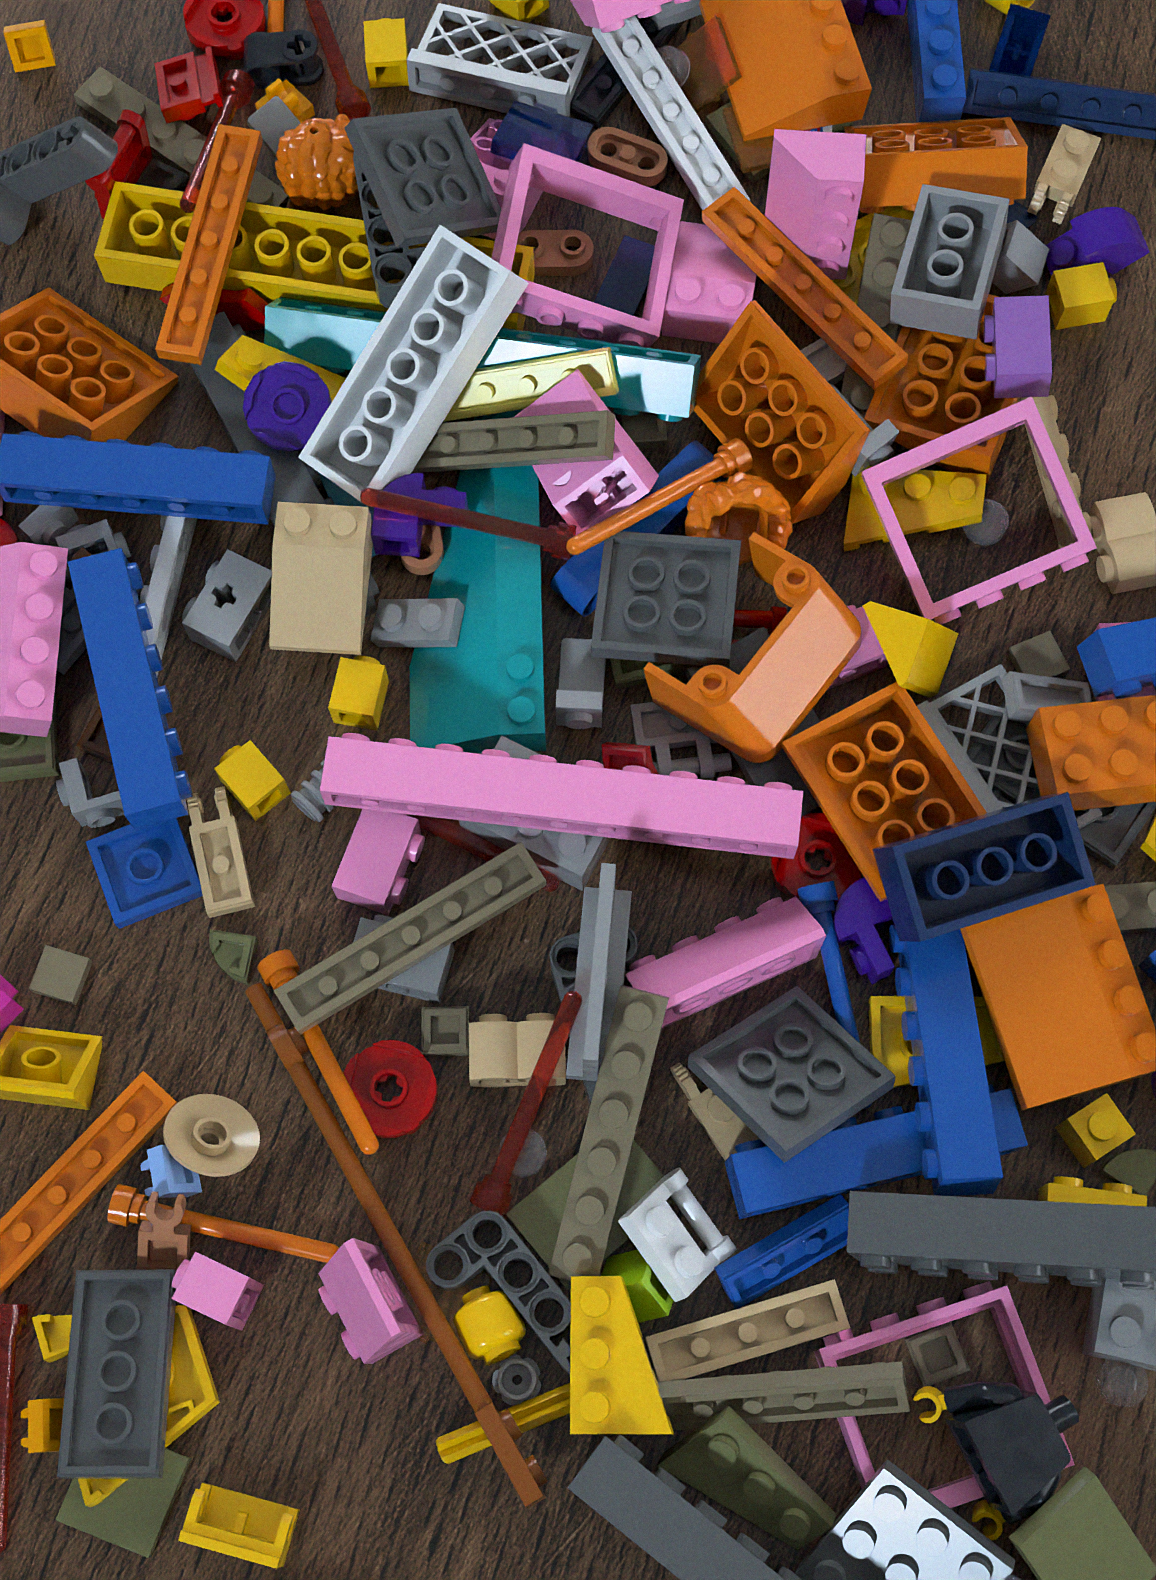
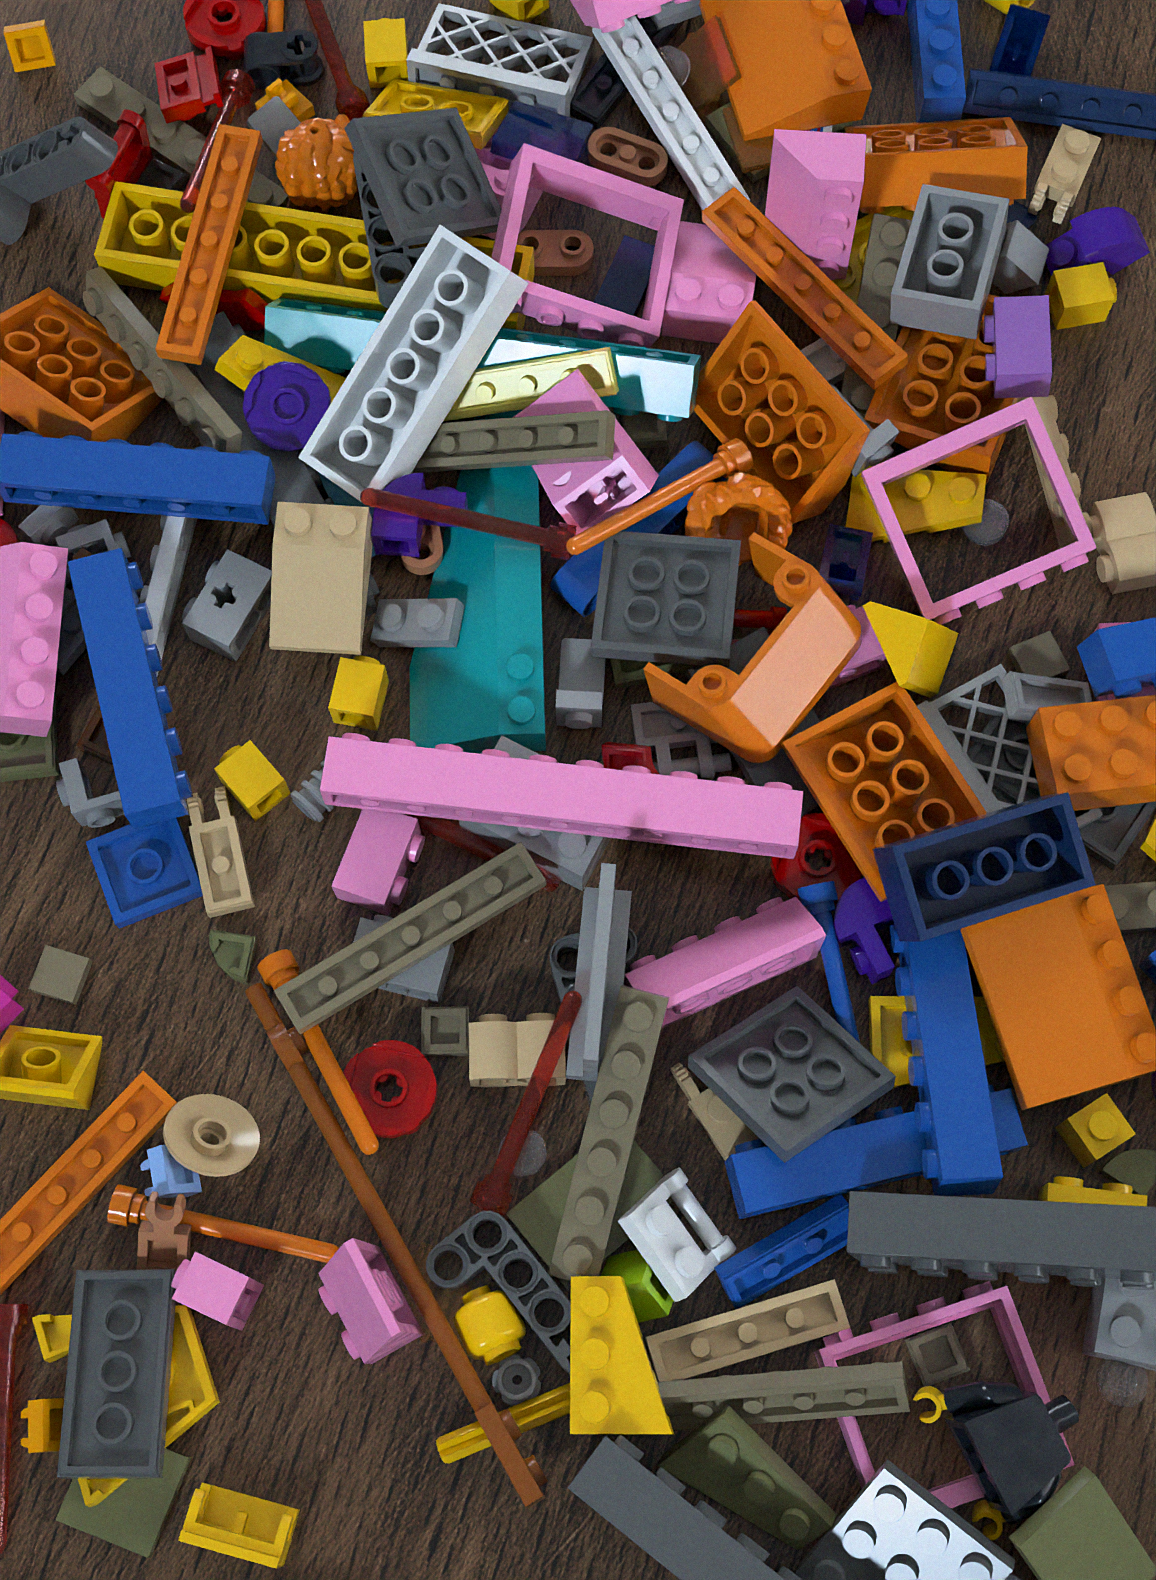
(169, 377): none -> dark tan plate
(478, 112): none -> yellow tile
(845, 560): none -> clear blue slope

